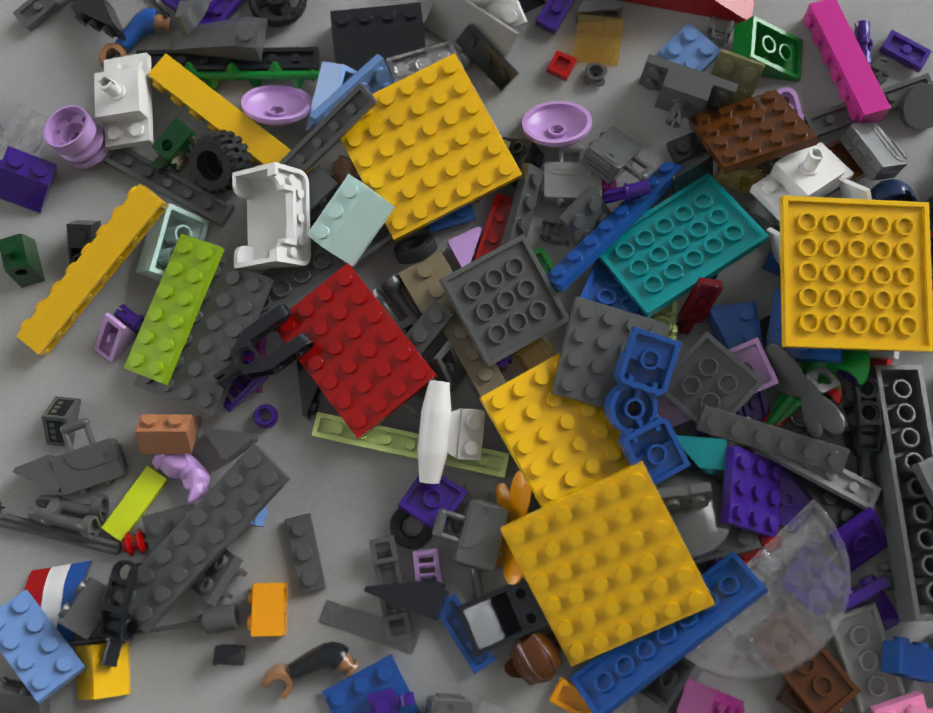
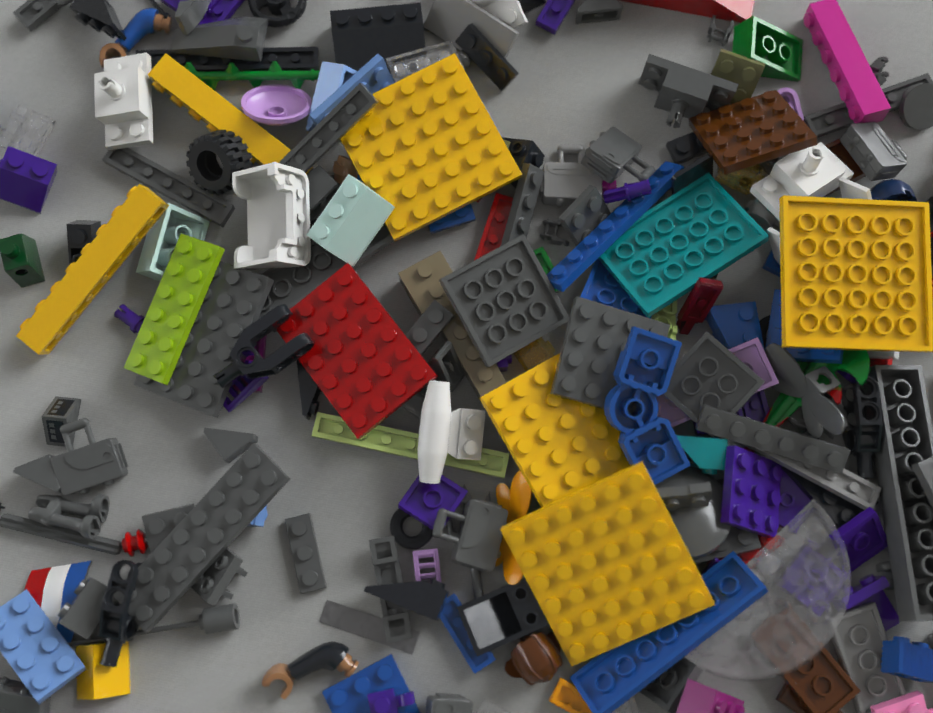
(76, 136): lavender wheel -> none
(113, 338): lavender slope -> none
(135, 503): neon yellow tile -> none
(167, 433): nougat slope -> none
(173, 147): dark green torso -> none
(189, 469): lavender animal -> none
(229, 654): black slope -> none
(262, 409): dark purple plate -> none
(268, 609): light orange brick -> none
(392, 288): dark grey piece -> none
(415, 248): black tyre -> none
(465, 246): lavender slope -> none
(557, 124): lavender dish -> none
(561, 65): red plate -> none
(595, 68): dark grey plate -> none
(598, 39): clear yellow hinge -> none
(690, 49): medium blue plate -> none
(863, 38): dark purple pin -> none
(905, 51): dark purple plate -> none

